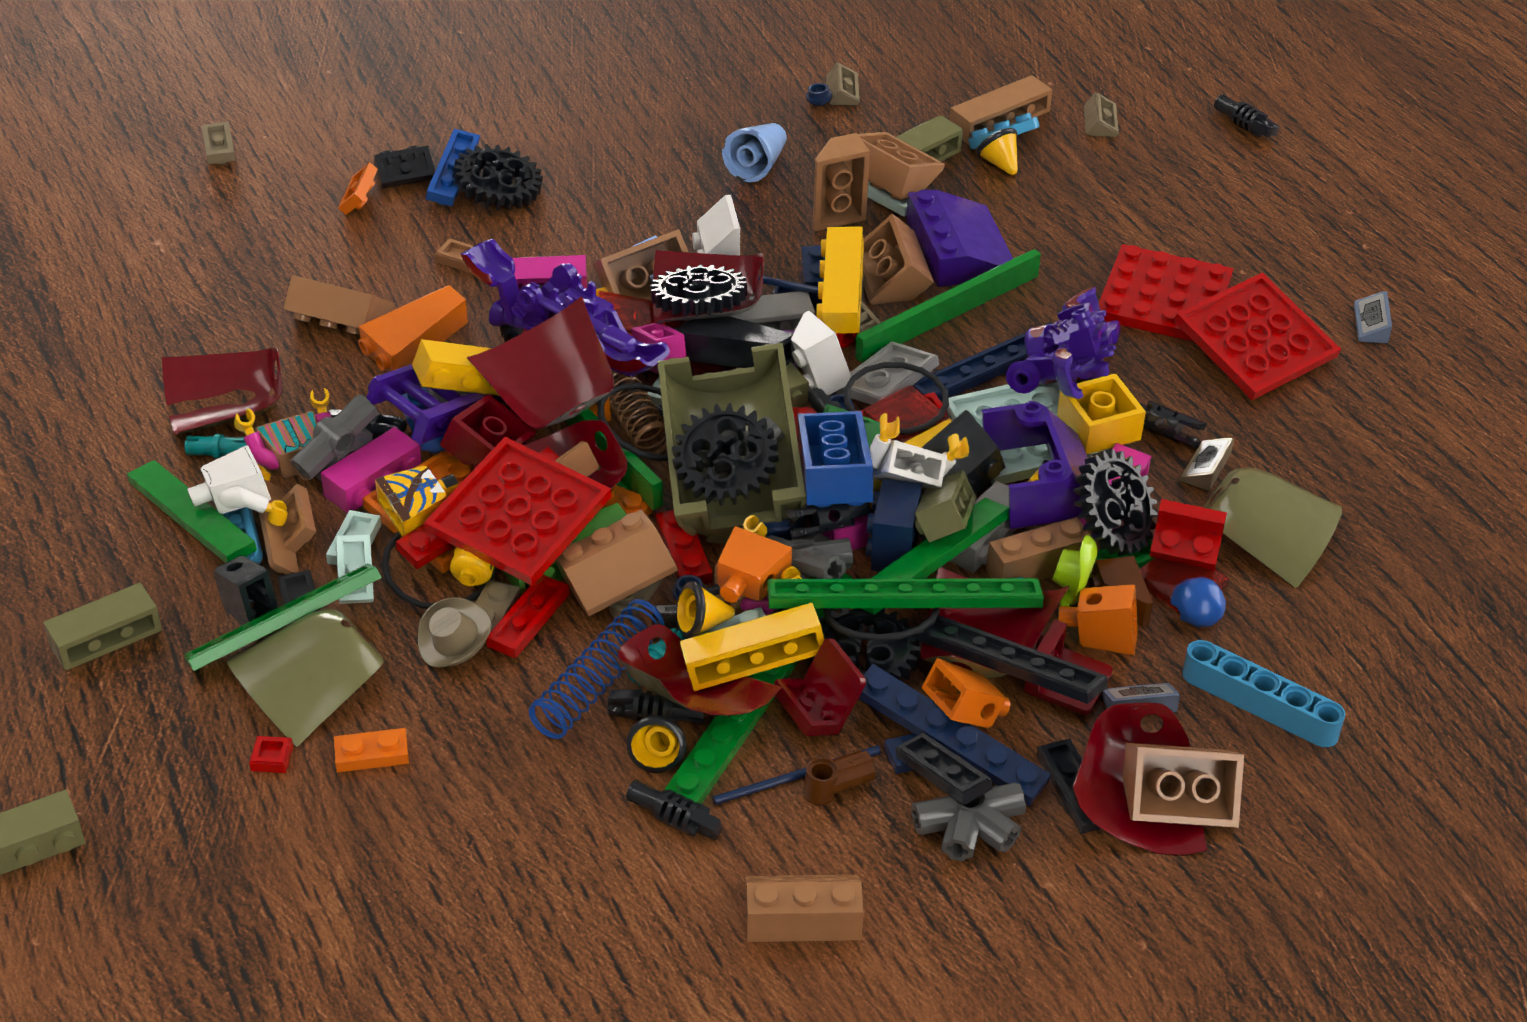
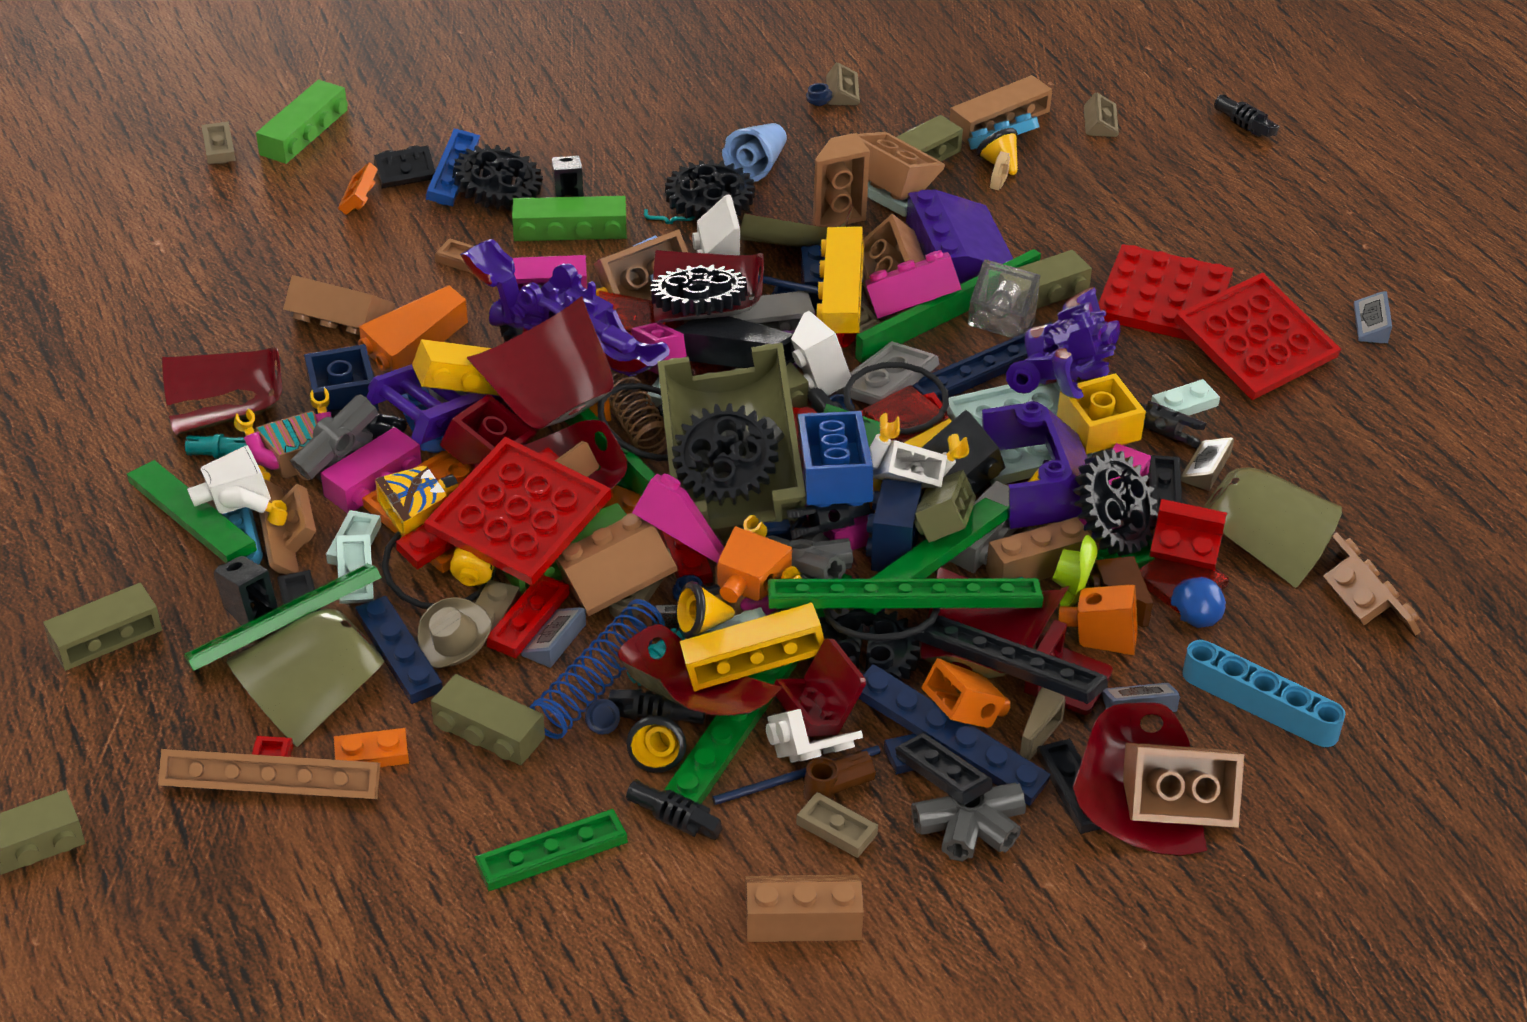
(269, 774): none -> medium nougat plate
(301, 121): none -> bright green brick
(342, 372): none -> dark blue brick
(398, 649): none -> dark blue plate
(488, 719): none -> olive brick
(551, 849): none -> green tile
(555, 636): none -> sand blue slope
(567, 176): none -> black torso
(569, 218): none -> bright green brick
(602, 716): none -> dark blue plate
(675, 513): none -> dark pink slope
(679, 218): none -> teal piece
(709, 185): none -> black gear
(783, 232): none -> olive piece
(790, 738): none -> white bracket
(837, 824): none -> dark tan plate
(912, 283): none -> dark pink brick
(1000, 171): none -> tan tile
(1004, 299): none -> clear slope
(1043, 721): none -> dark tan slope
(1060, 277): none -> olive brick
(1165, 479): none -> black tile
(1188, 398): none -> light aqua plate
(1361, 589): none -> medium nougat bracket

